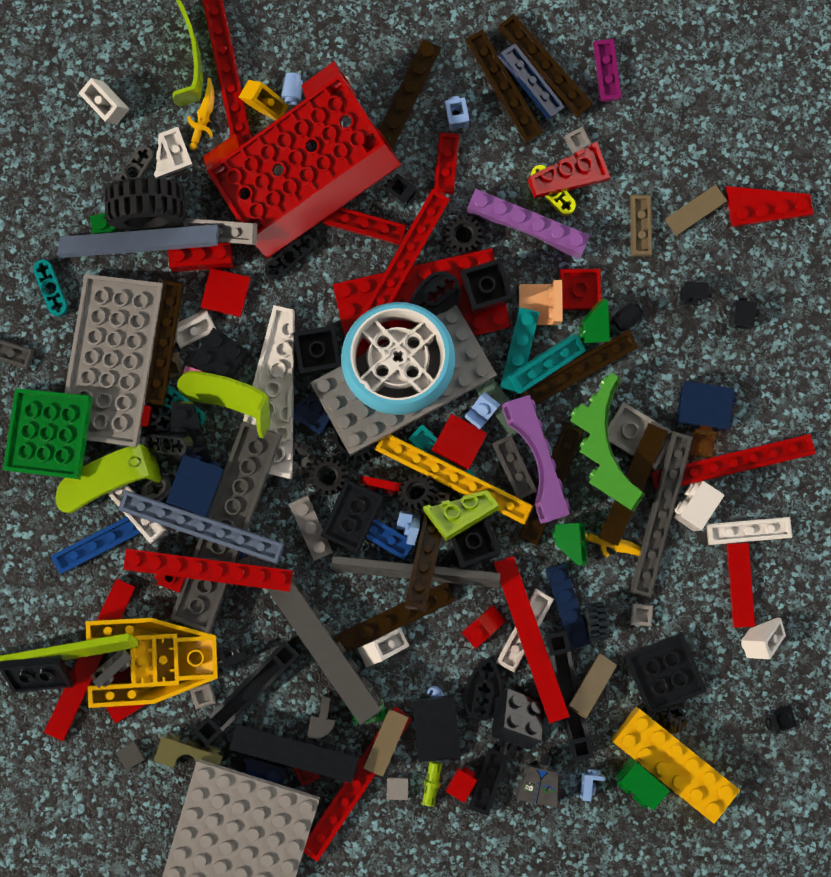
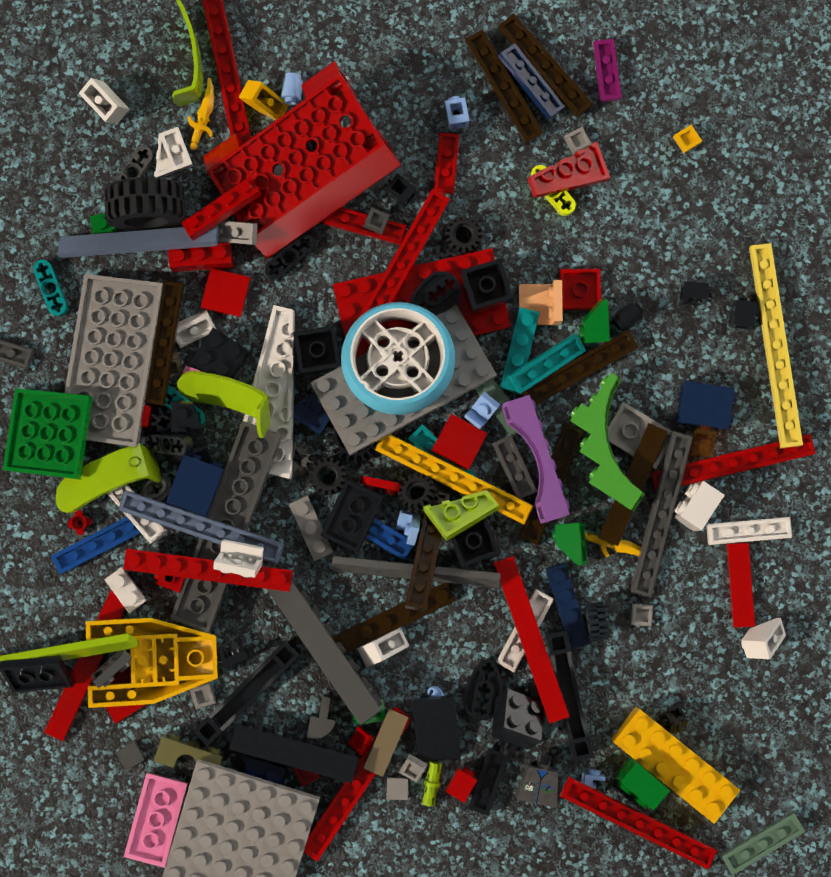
(79, 516): none -> red plate
(125, 590): none -> white plate
(156, 819): none -> bright pink plate
(221, 208): none -> red plate
(239, 558): none -> white bracket
(361, 741): none -> red tile
(376, 220): none -> dark grey tile
(409, 91): dark brown plate -> none
(413, 768): none -> light grey tile
(483, 626): red slope -> none
(505, 213): medium lavender arch -> none
(592, 686): dark tan tile -> none
(638, 822): none -> red tile
(641, 225): dark tan tile -> none
(665, 673): black plate -> none
(687, 139): none -> yellow plate
(695, 210): dark tan tile -> none
(758, 206): red wing -> none
(762, 843): none -> sand green plate
(775, 346): none -> light yellow plate
(780, 719): black bracket -> none

